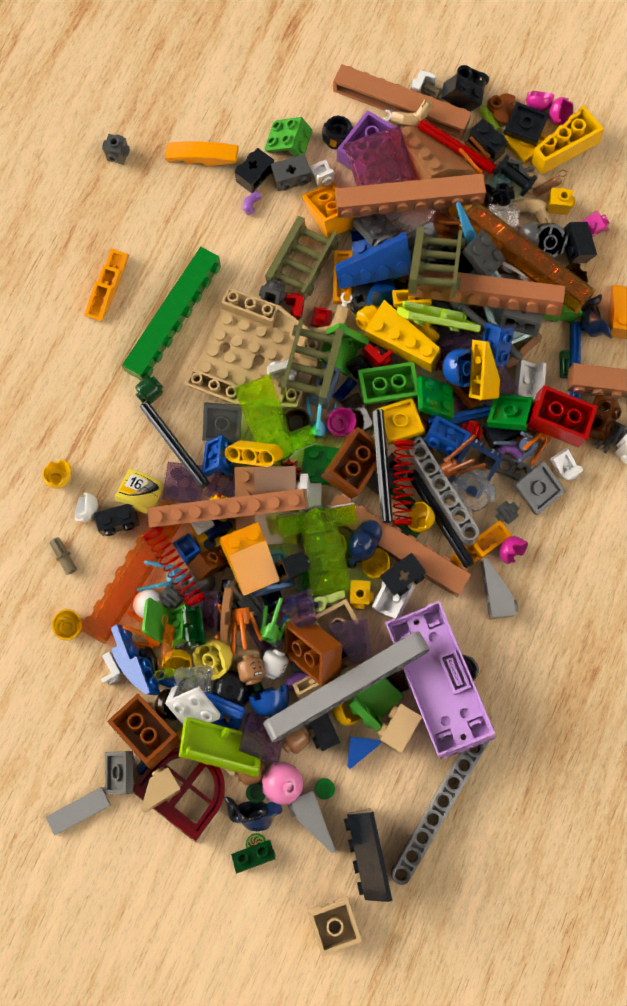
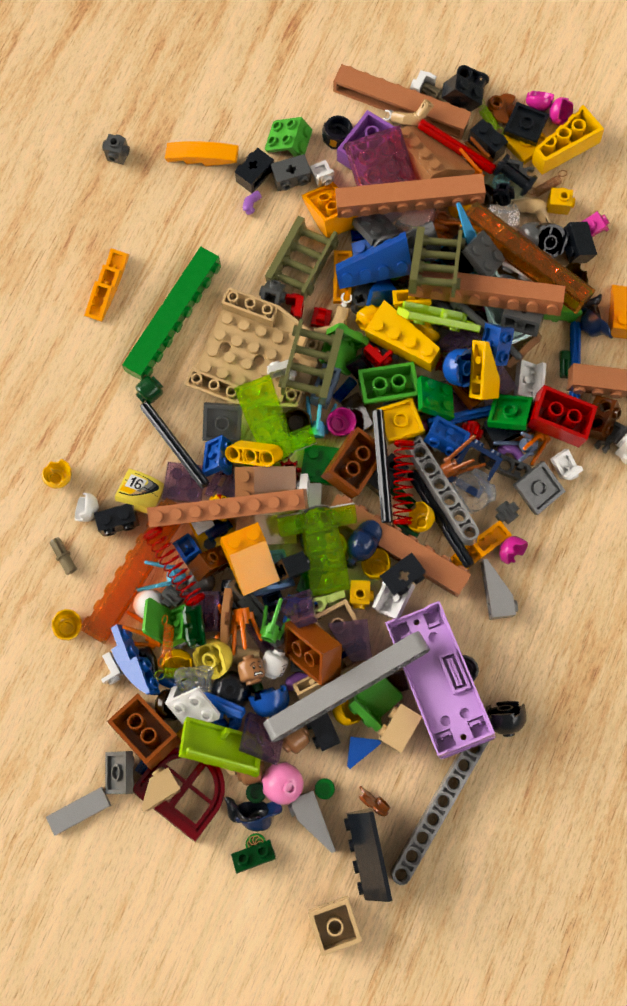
(379, 805): none -> dark orange plate
(507, 717): none -> black cylinder

